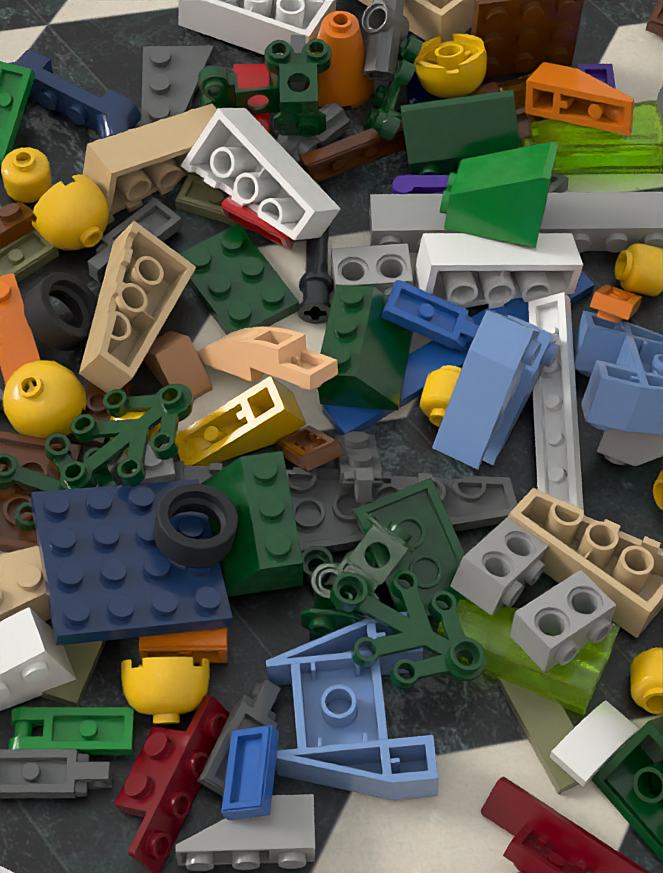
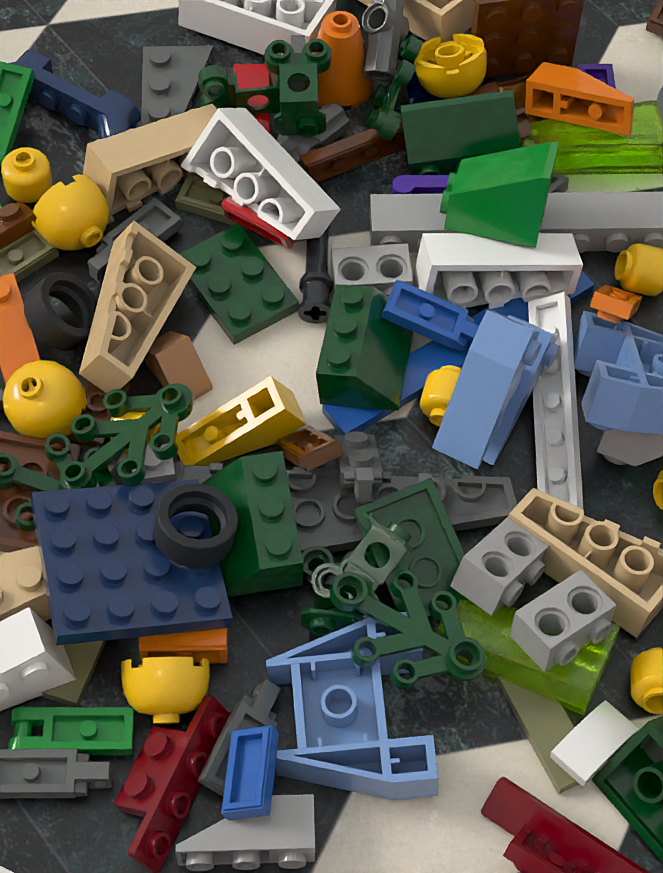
(269, 351): light nougat slope -> none

